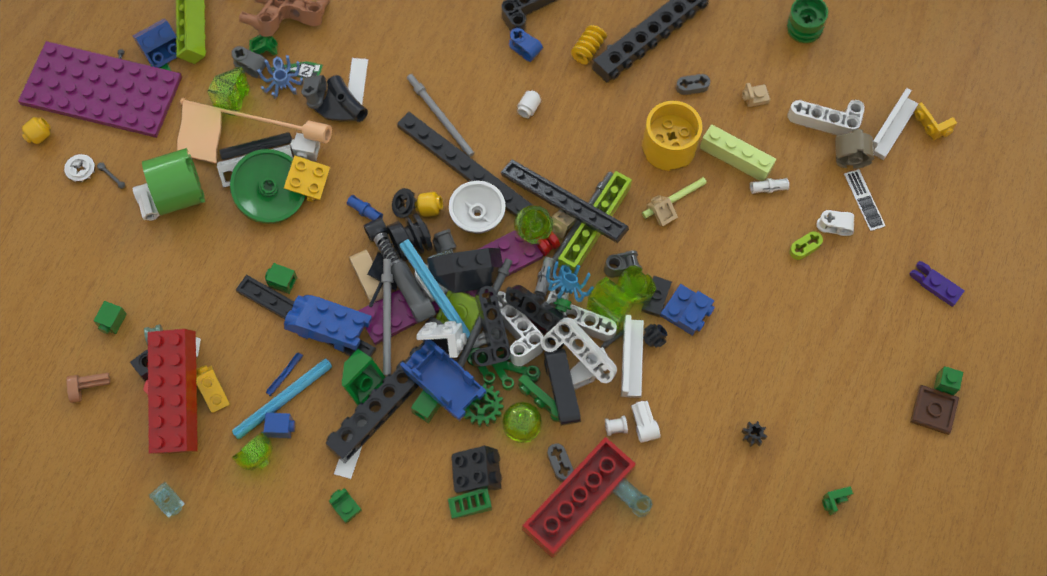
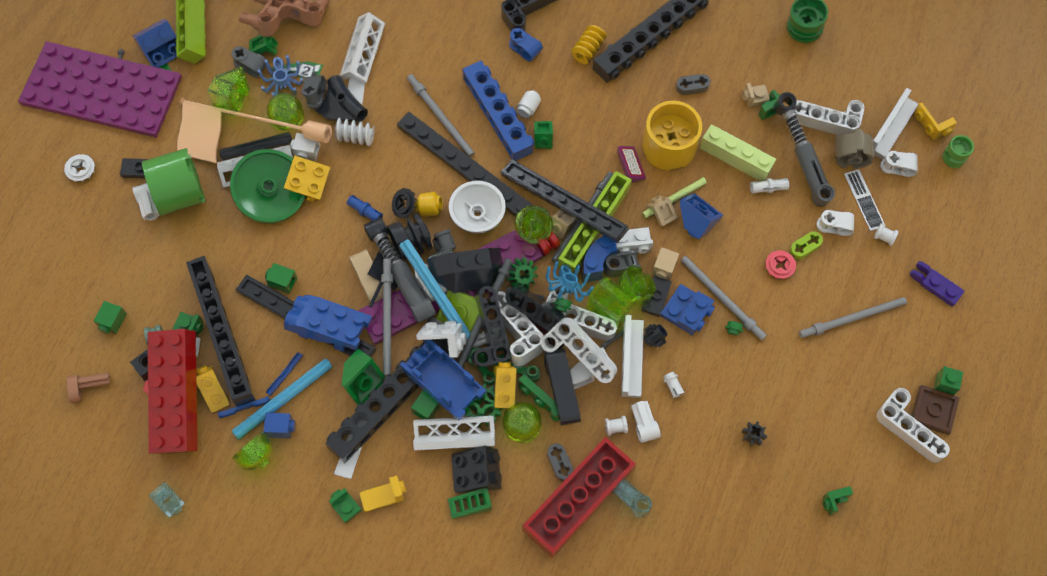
(36, 130): yellow head -> none
(101, 166): dark grey hinge -> none
(132, 168): none -> black plate
(189, 322): none -> green bracket
(220, 331): none -> black brick
(242, 407): none -> blue piece
(285, 109): none -> clear neon green cylinder
(354, 133): none -> white piece
(360, 44): none -> white fence
(383, 495): none -> yellow bracket
(454, 440): none -> white fence
(504, 385): none -> yellow bracket
(515, 147): none -> blue brick
(528, 271): none -> green gear
(542, 285): light grey pin -> none
(543, 134): none -> green bracket
(596, 258): none -> blue brick
(630, 163): none -> slope
(637, 240): none -> white bracket
(665, 263): none -> tan brick
(673, 384): none -> white pin
(698, 215): none -> blue slope
(734, 328): none -> green plate
(749, 323): none -> light grey bar
(767, 108): none -> green bracket
(780, 257): none -> coral gear
(805, 151): none -> piece
(819, 328): none -> light grey bar
(886, 234): none -> white bush
(902, 164): none -> white piece
(914, 427): none -> white beam
(958, 151): none -> bright green wheel

